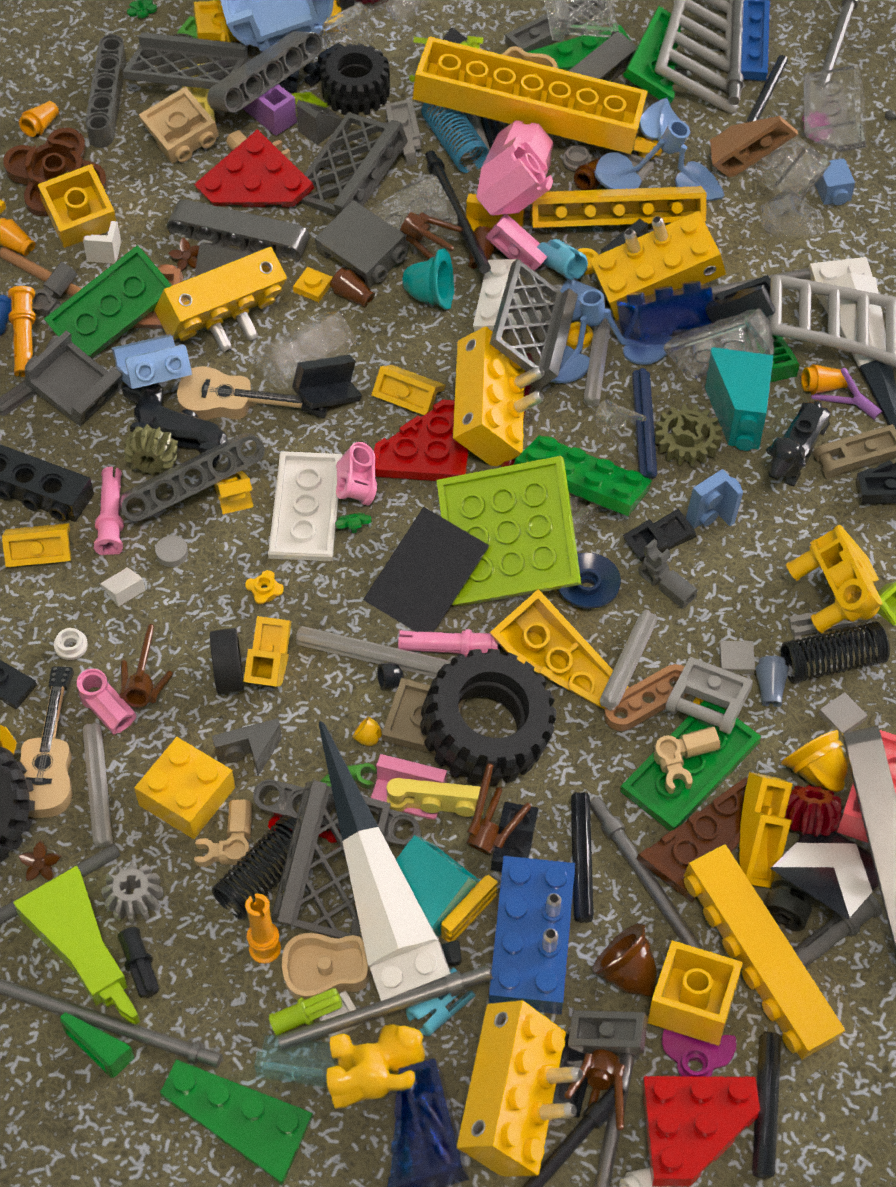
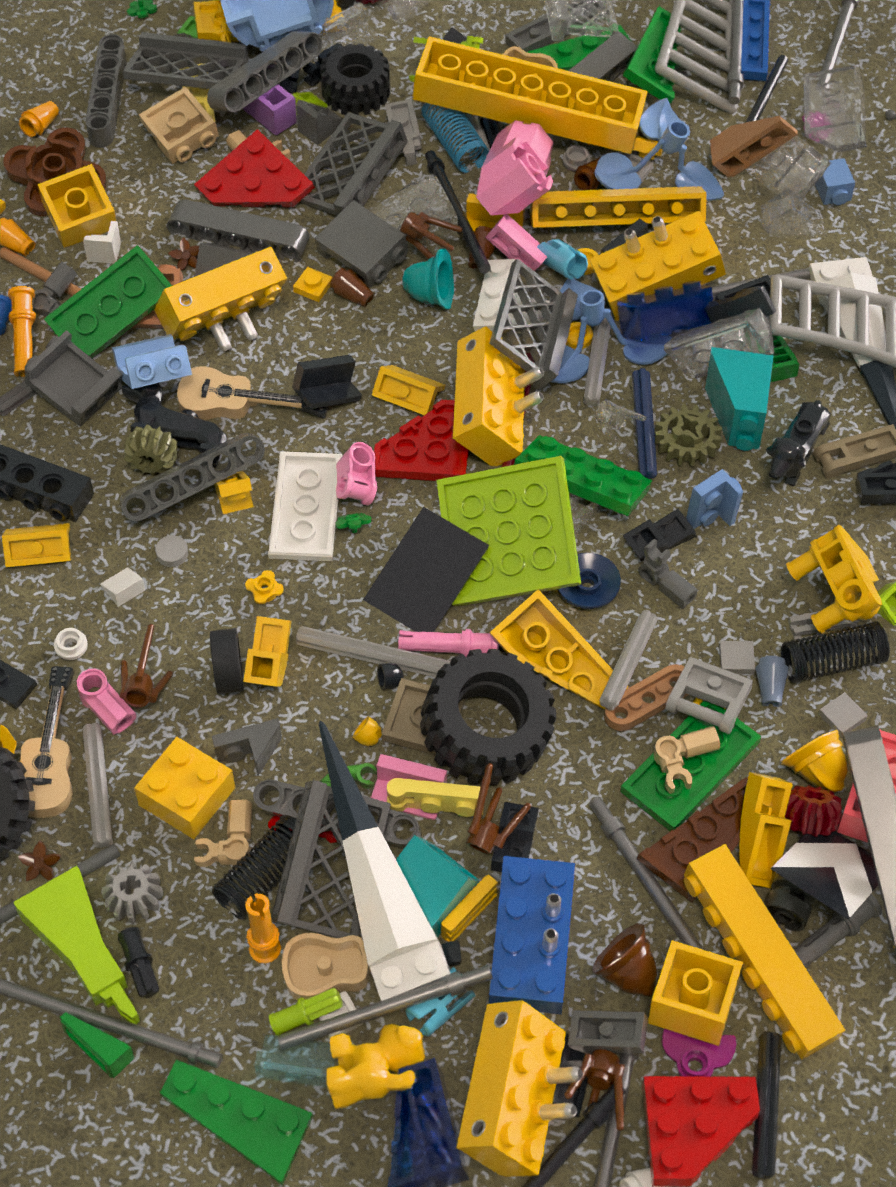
(109, 522): bright pink pin -> none
(313, 339): clear slope -> none
(582, 857): black axle -> none
(822, 379): light orange cone -> none
(858, 399): medium lavender plant -> none

